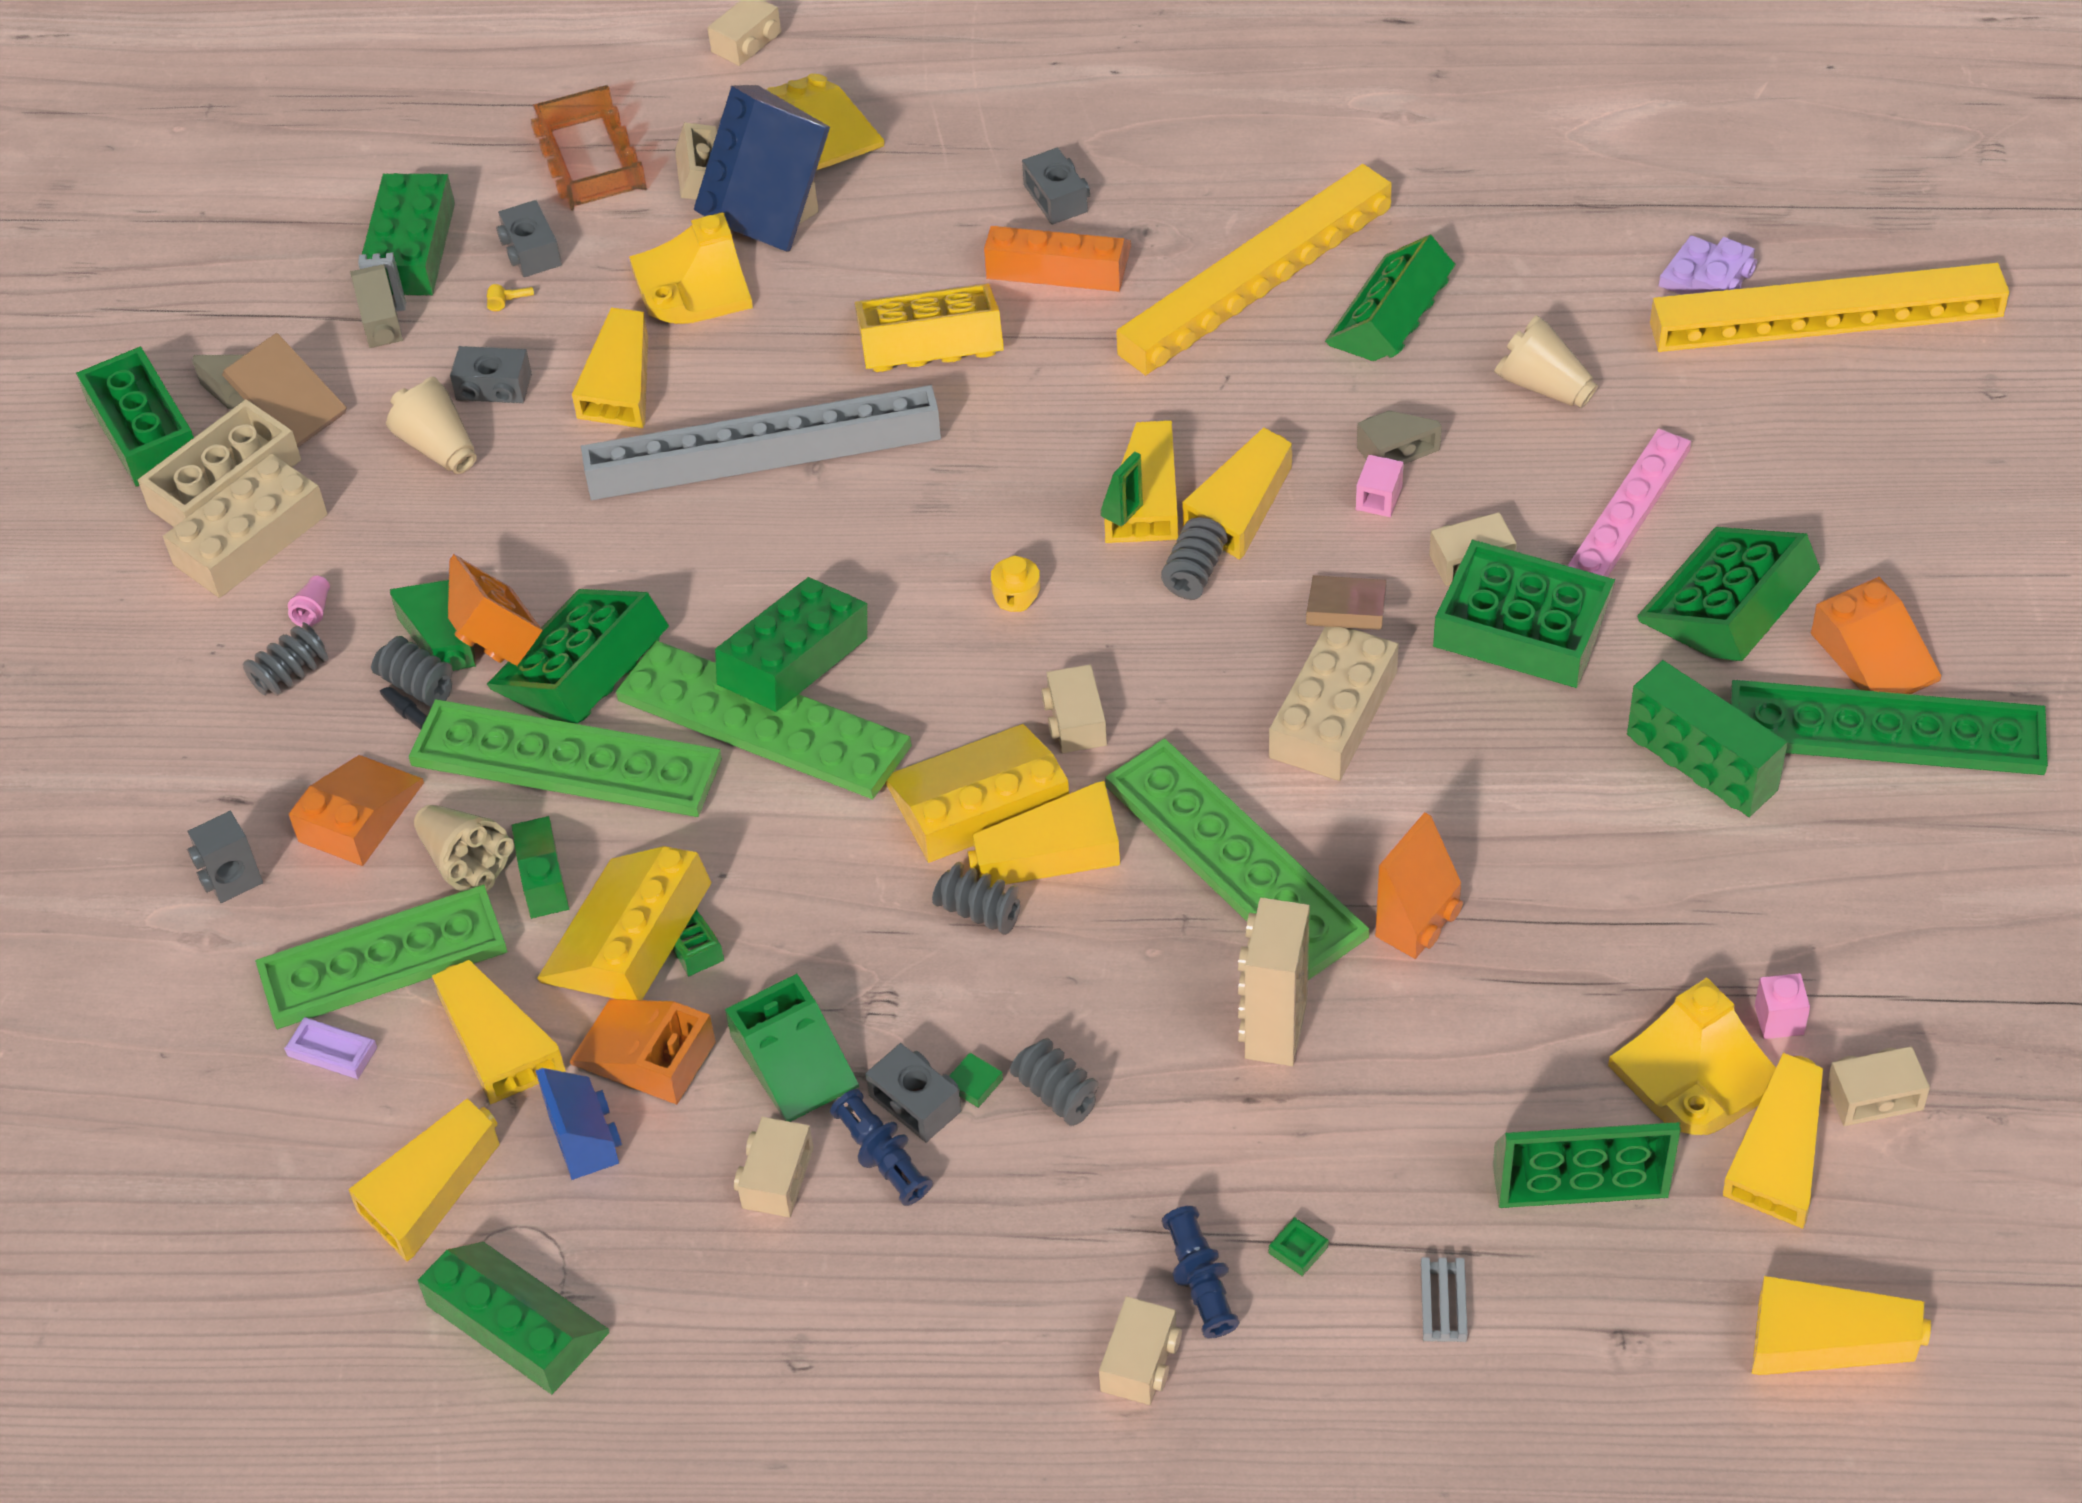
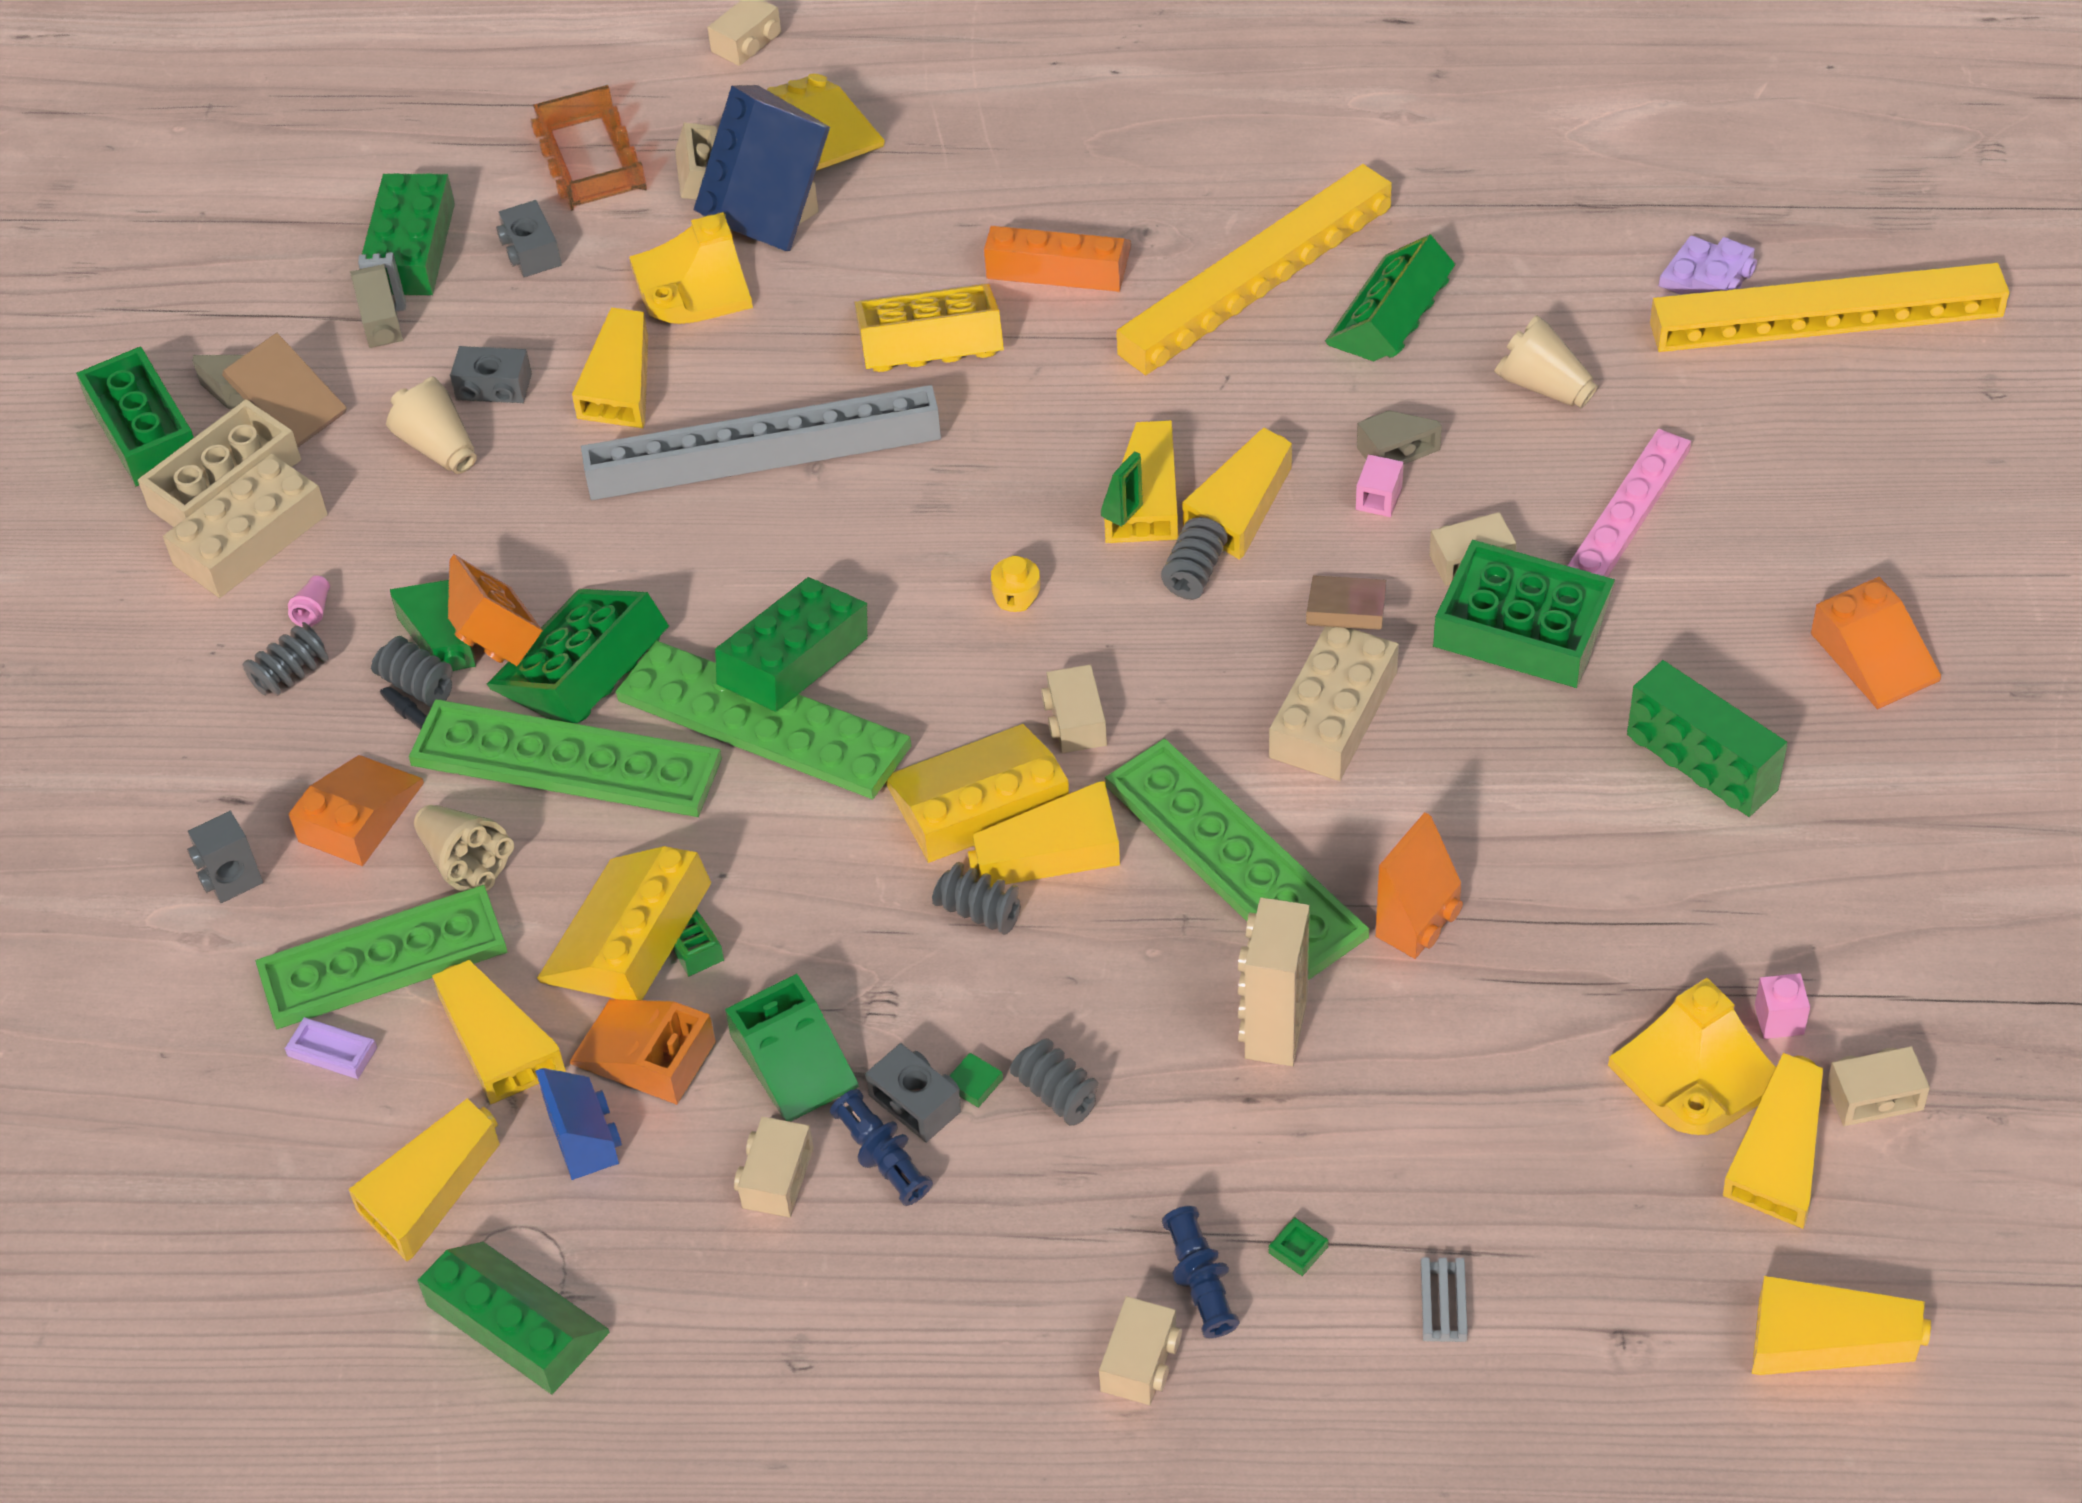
(497, 295): yellow hand -> none
(539, 867): green slope -> none
(1055, 185): dark grey brick -> none
(1585, 1165): green slope -> none
(1732, 590): green slope -> none
(1899, 726): green plate -> none

